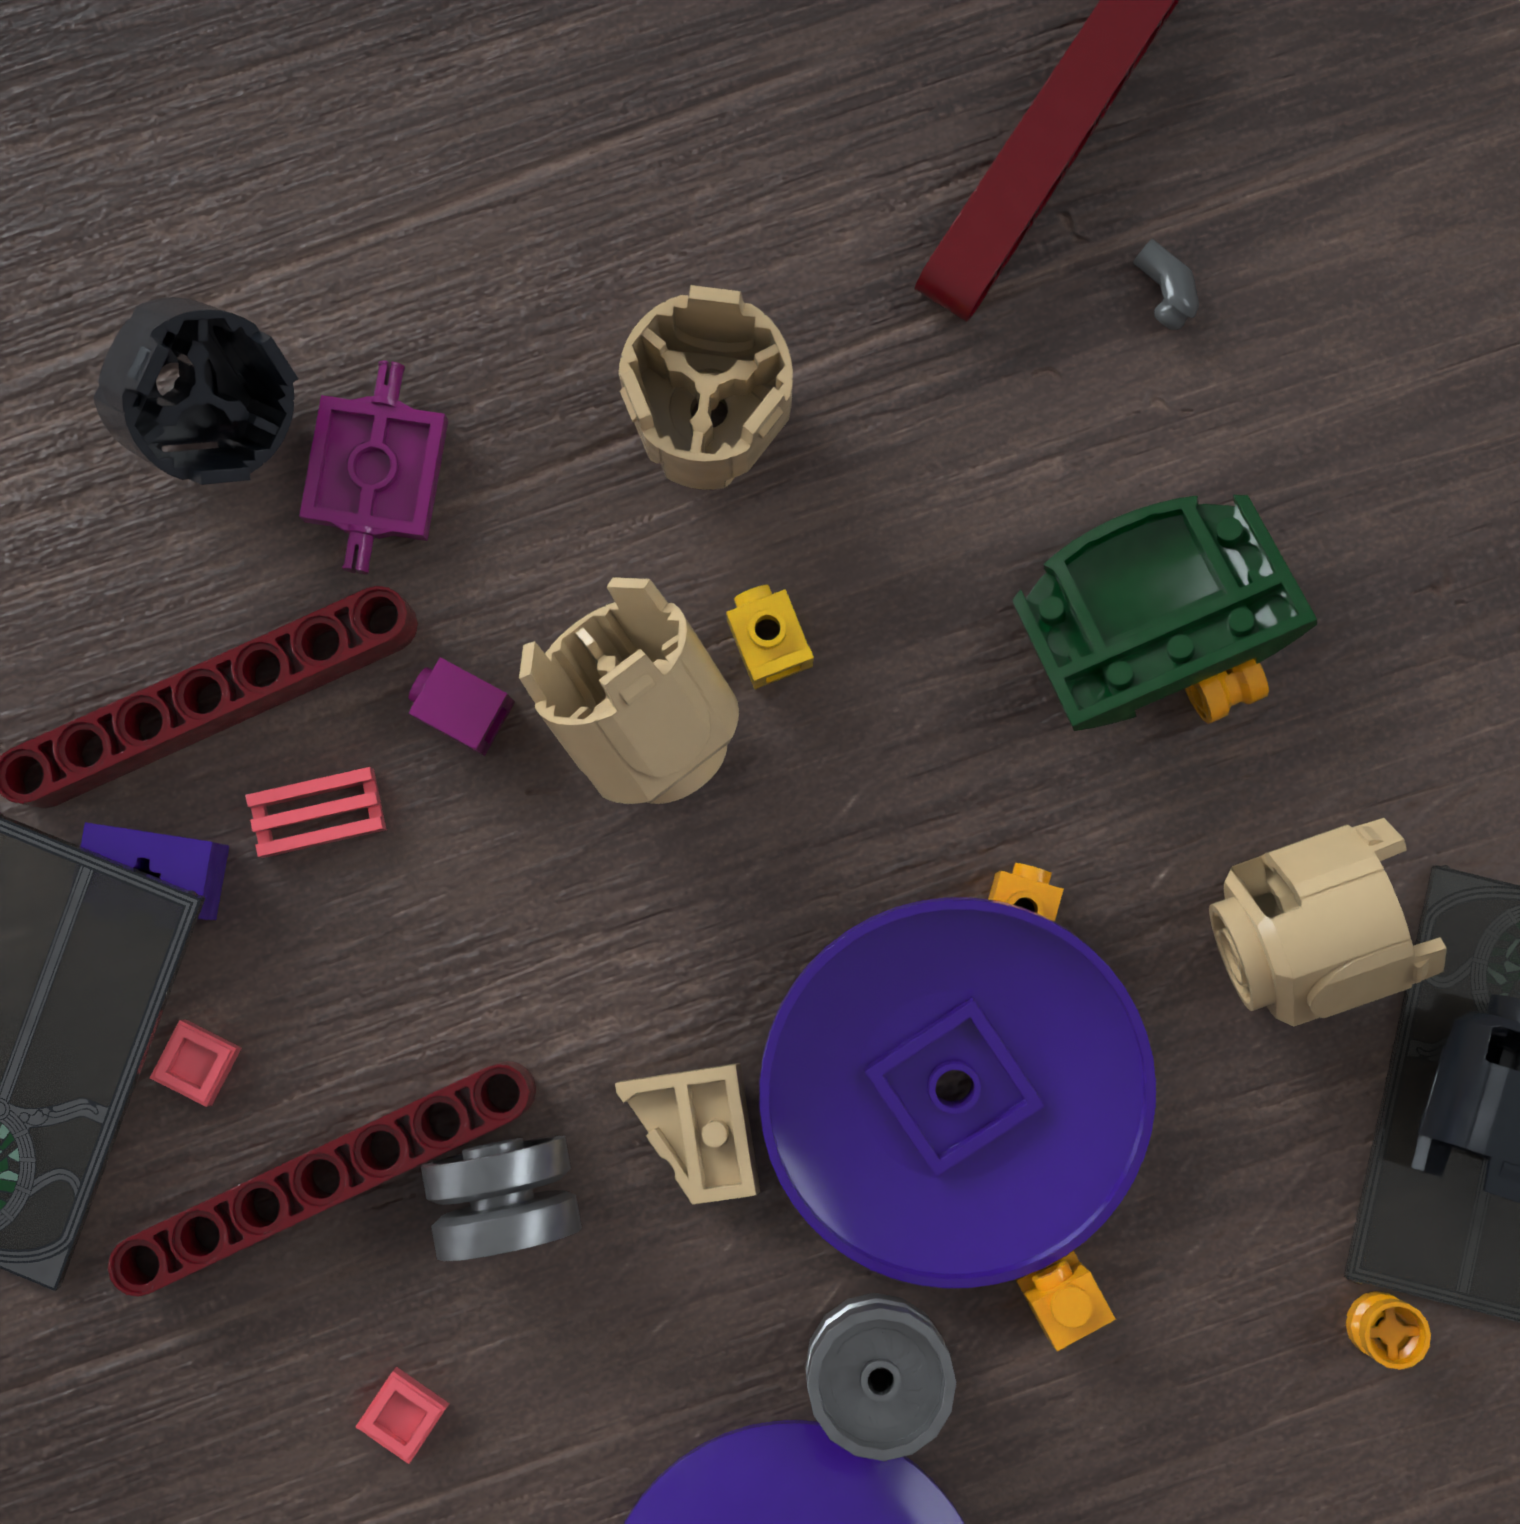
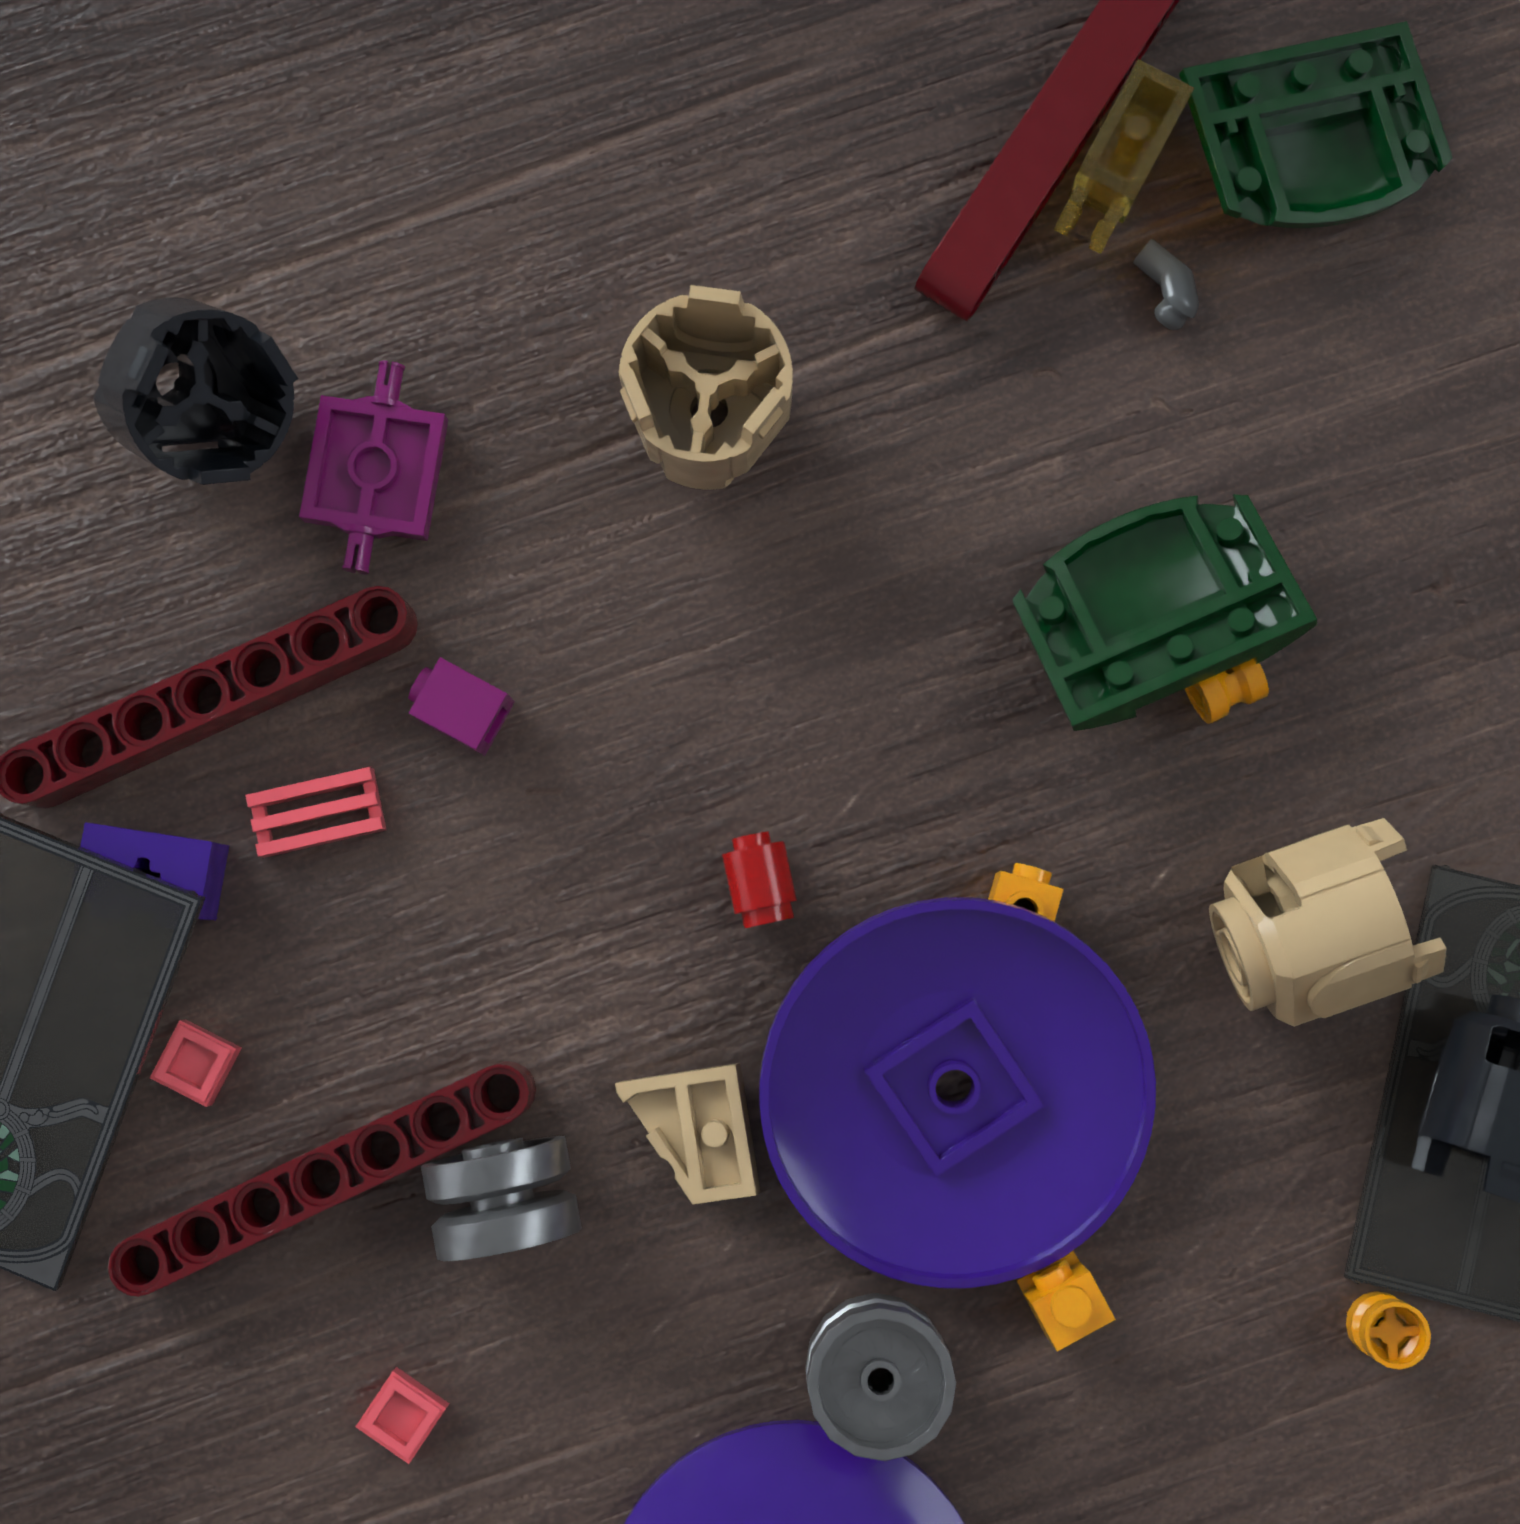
(634, 697): tan piece -> none
(759, 879): none -> red brick
(775, 658): yellow brick -> none
(1125, 150): none -> clear yellow hinge
(1318, 128): none -> dark green slope

